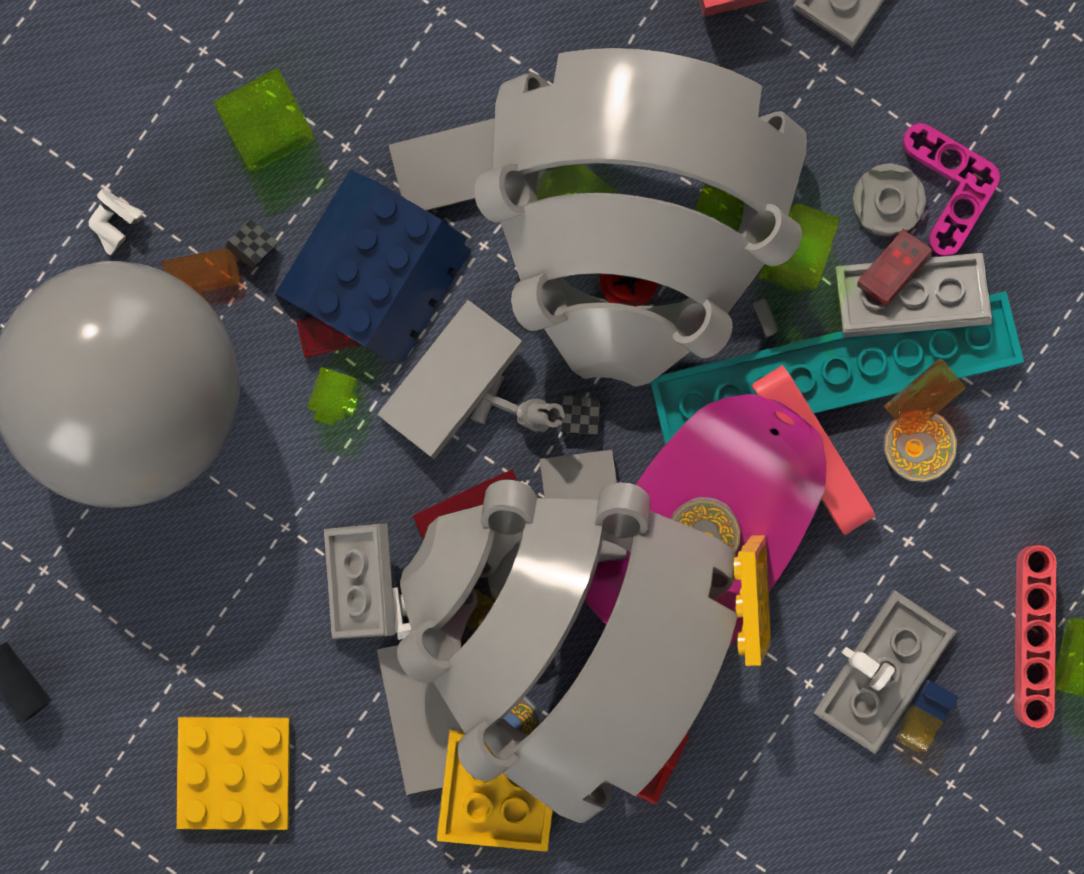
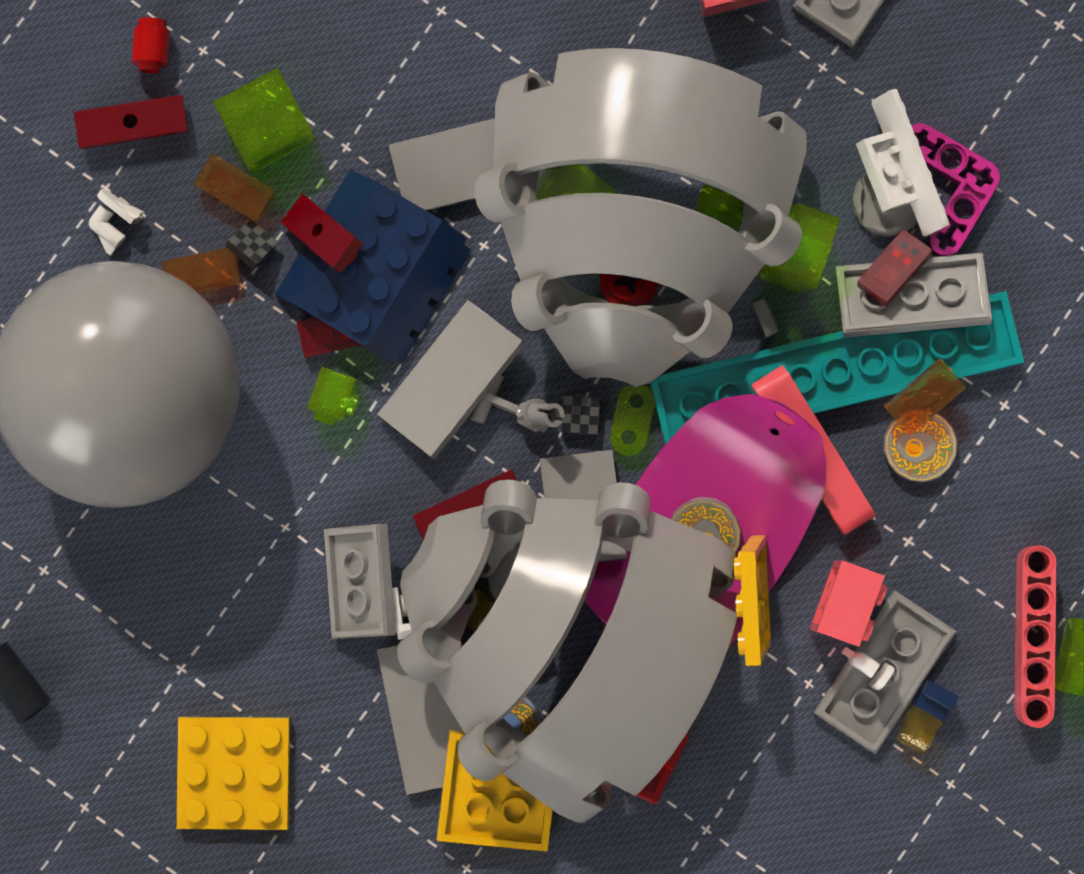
(109, 124): none -> dark red tile
(150, 45): none -> red brick
(234, 188): none -> clear orange plate
(322, 233): none -> dark red tile
(632, 419): none -> clear neon green plate
(848, 603): none -> coral brick
(898, 166): none -> white bracket

